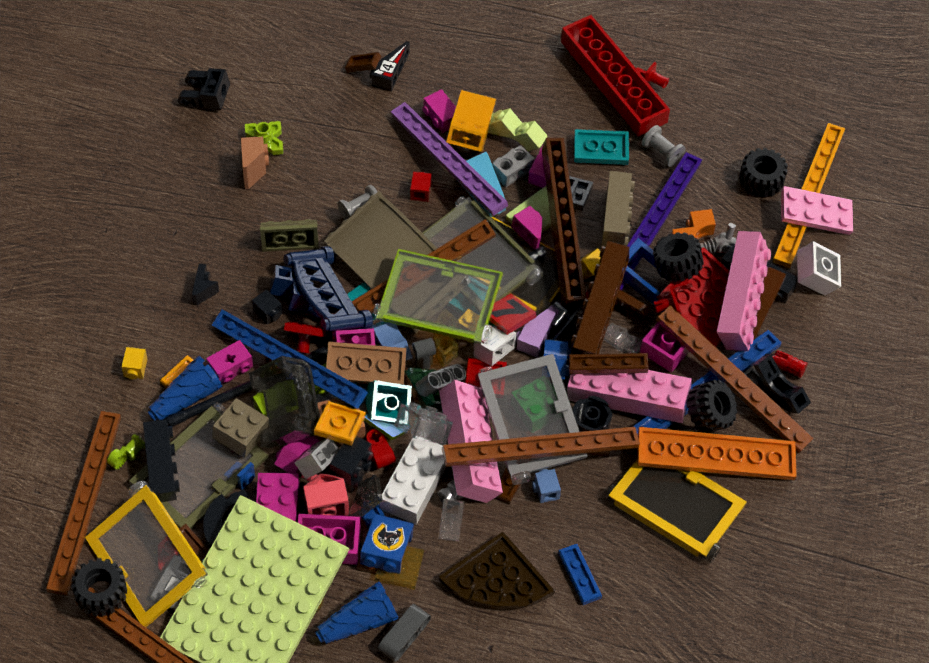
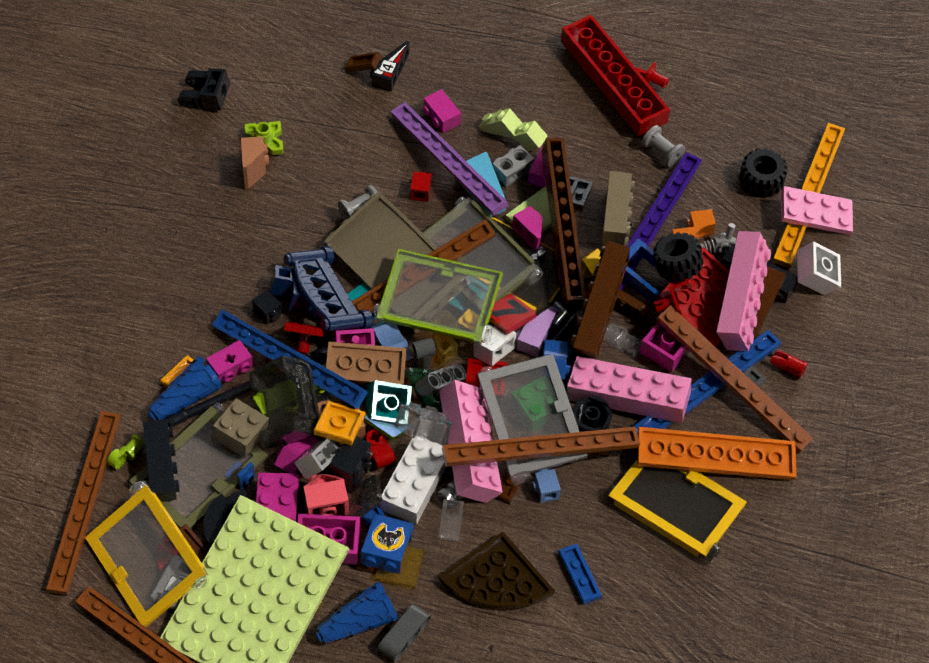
(95, 572): black tyre -> none
(134, 363): yellow brick -> none
(203, 287): black slope -> none
(289, 235): olive slope -> none
(471, 121): light orange slope -> none
(601, 147): teal plate -> none
(608, 363): reddish brown tile -> none
(711, 406): black tyre -> none
(778, 388): black arch -> none

